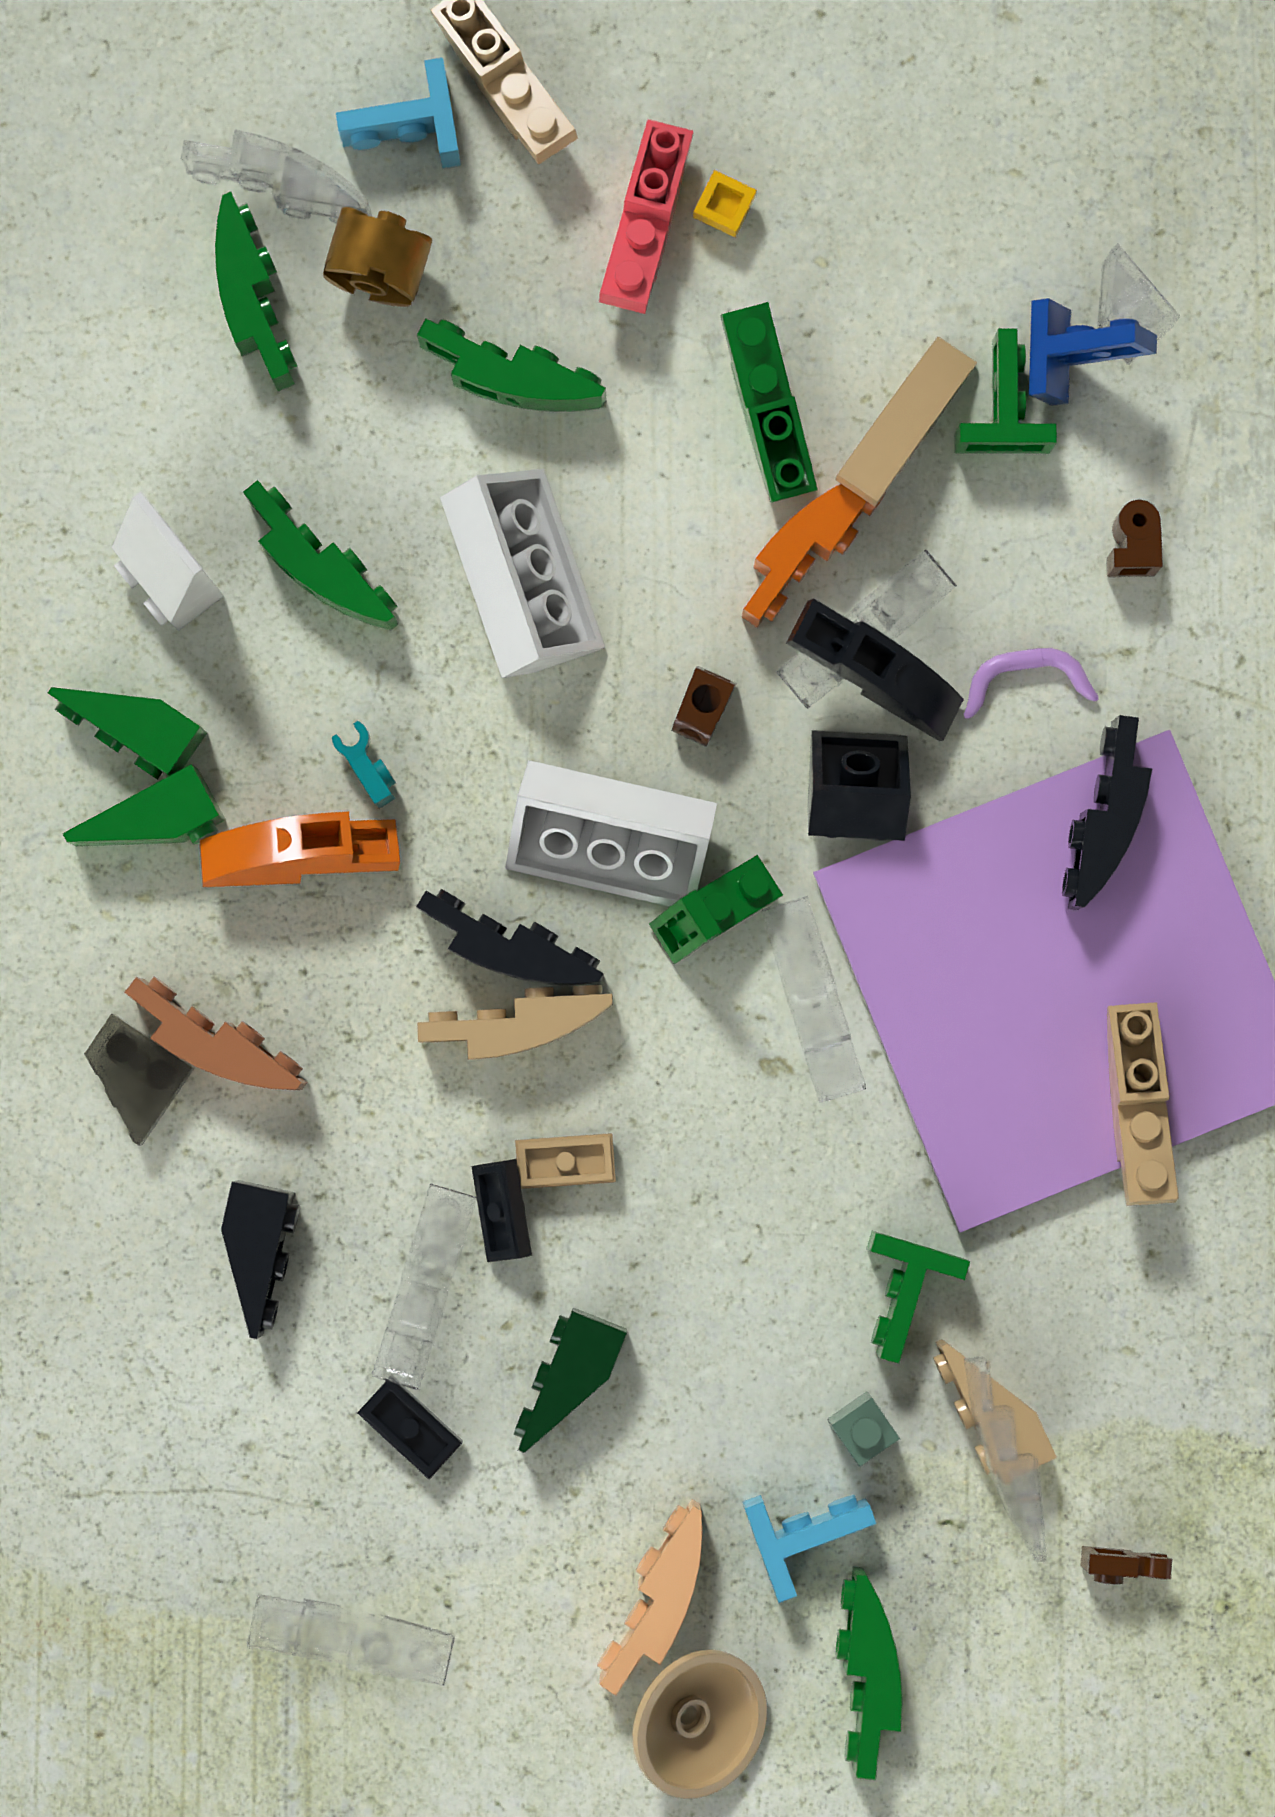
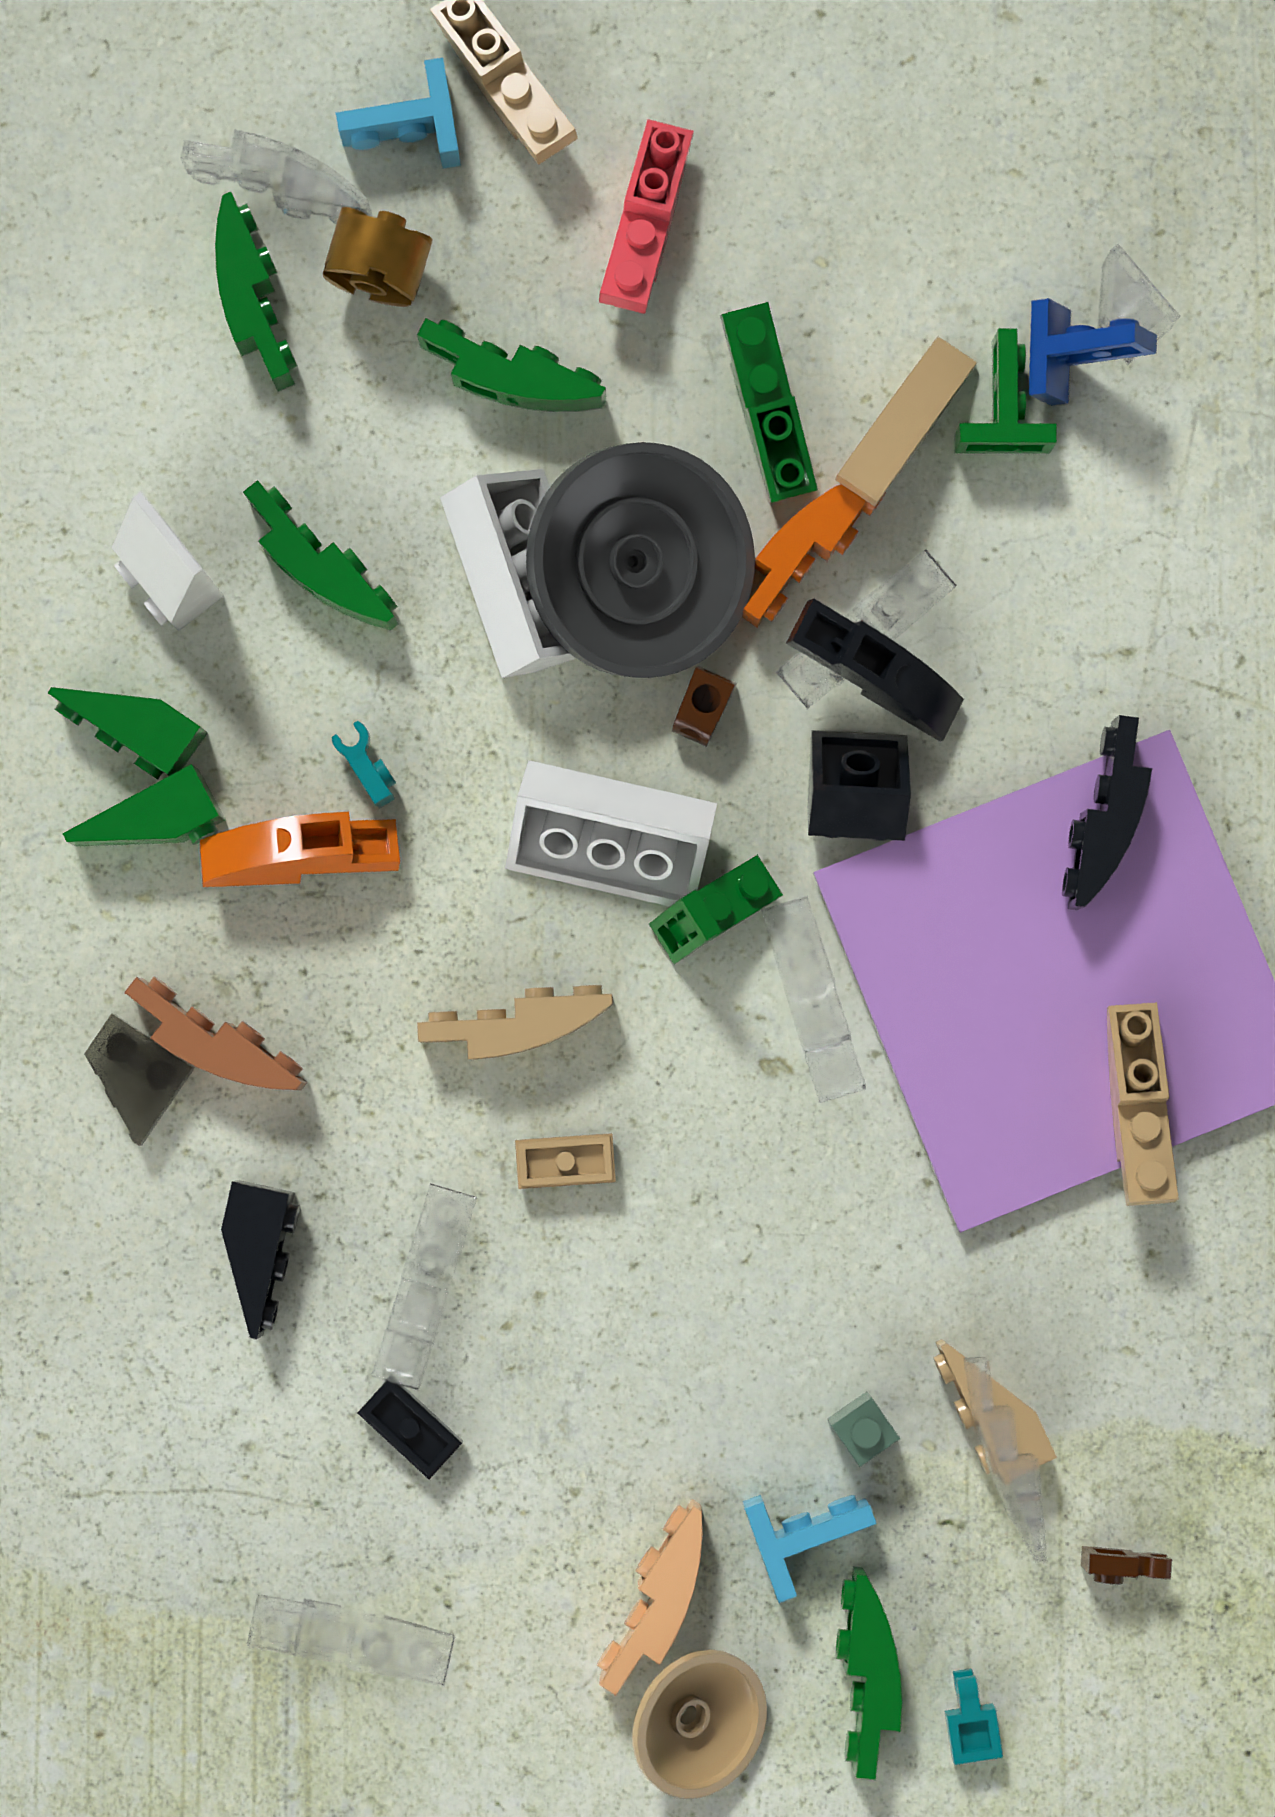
(501, 1210): black plate -> none
(526, 956): black slope -> none
(579, 1367): dark green slope -> none
(640, 560): none -> dark grey container
(724, 203): yellow plate -> none
(905, 1287): green bracket -> none
(972, 1726): none -> teal plate
(1026, 660): lavender animal -> none
(1139, 540): reddish brown leg -> none

